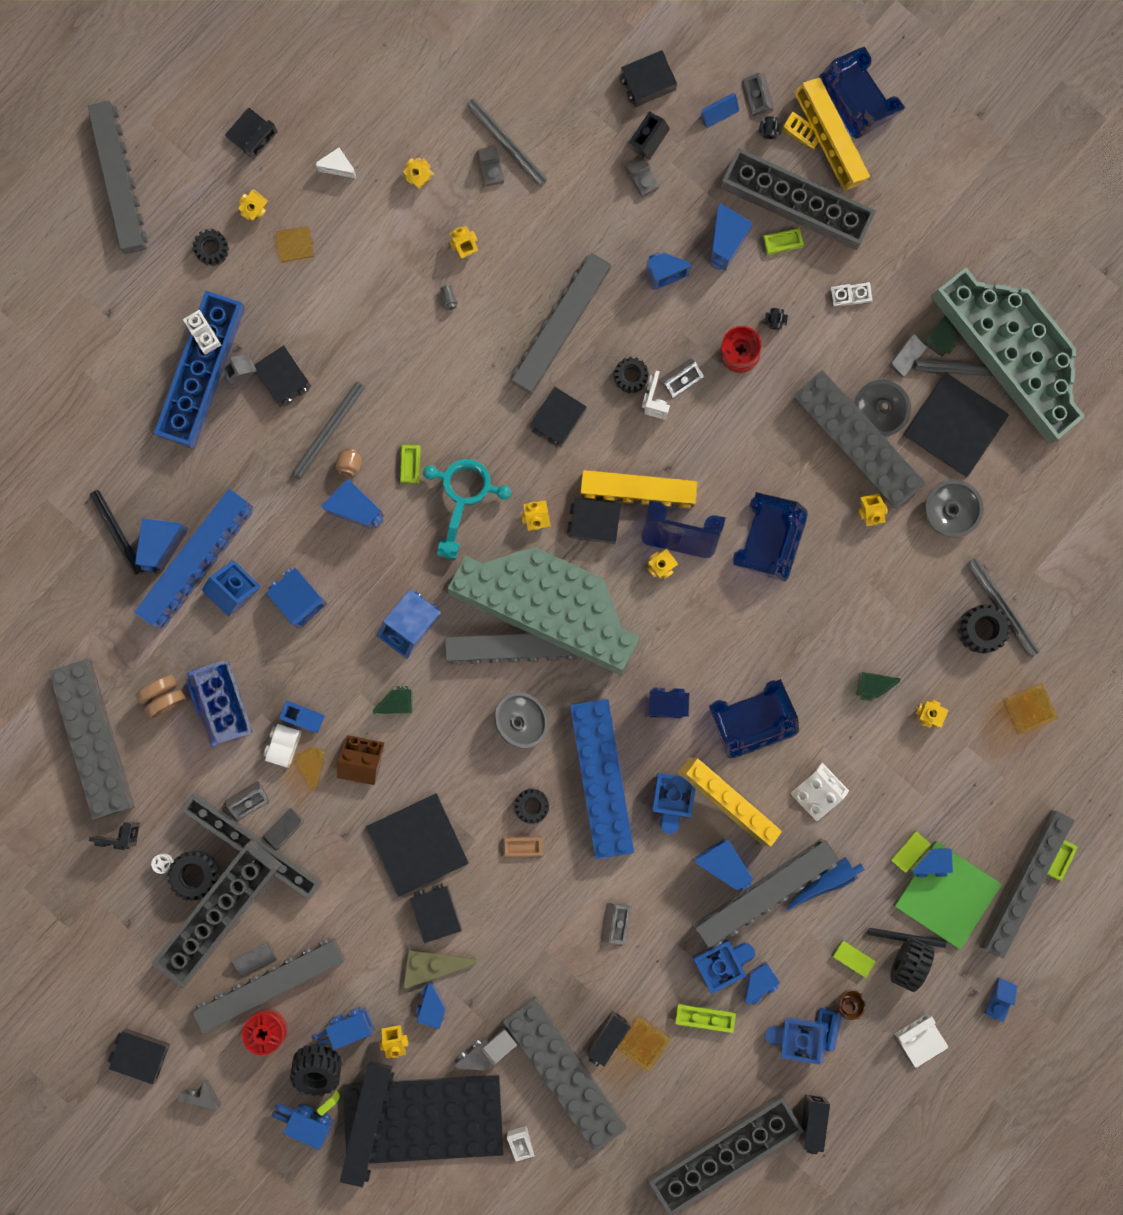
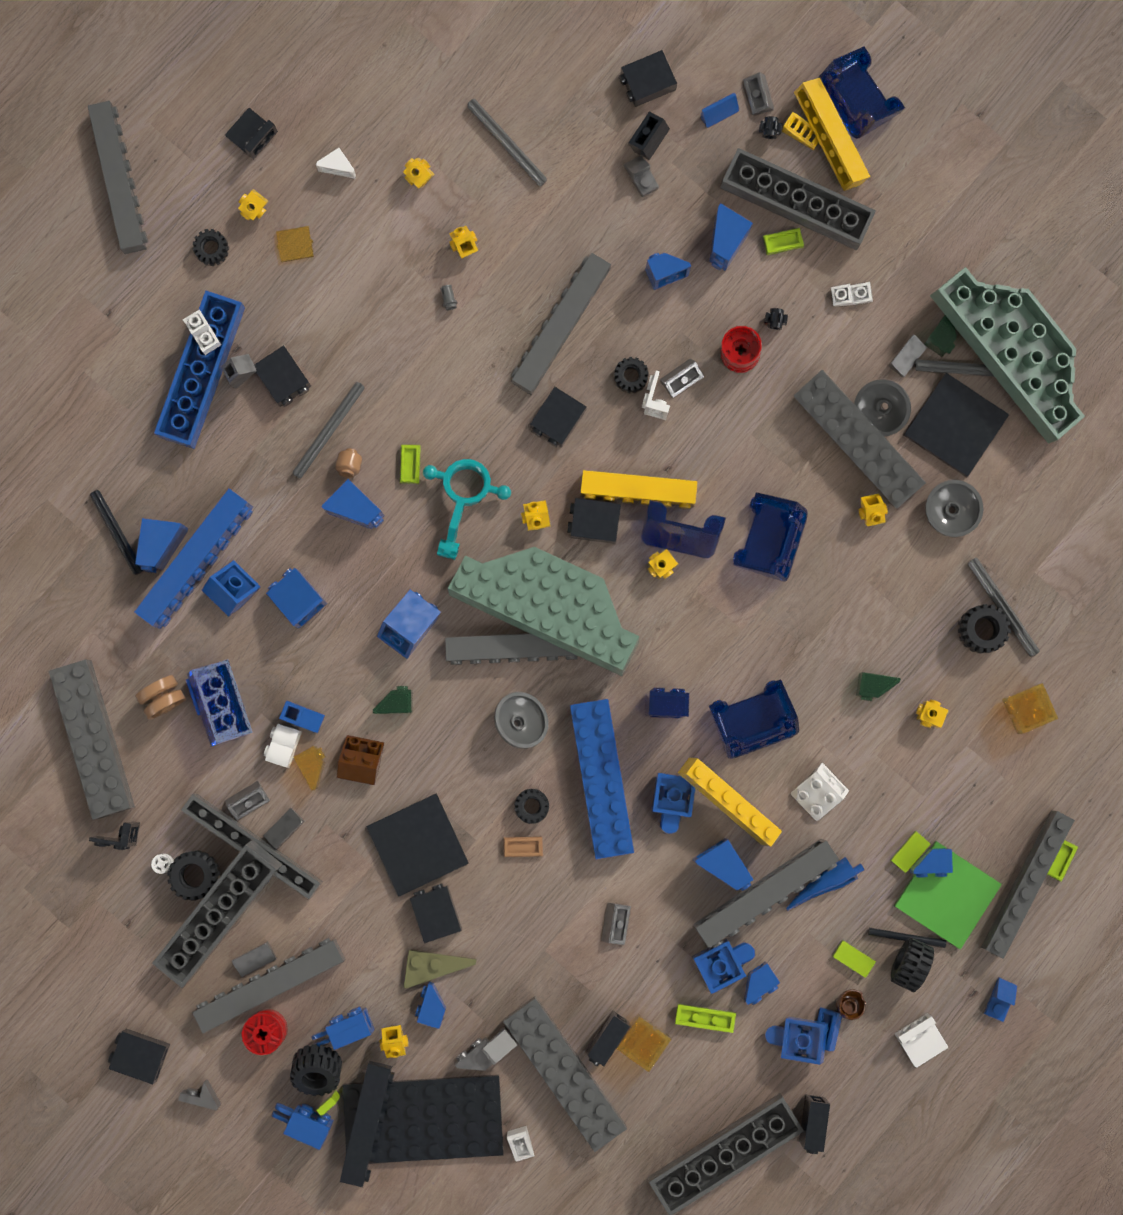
(491, 165): flat silver slope -> none

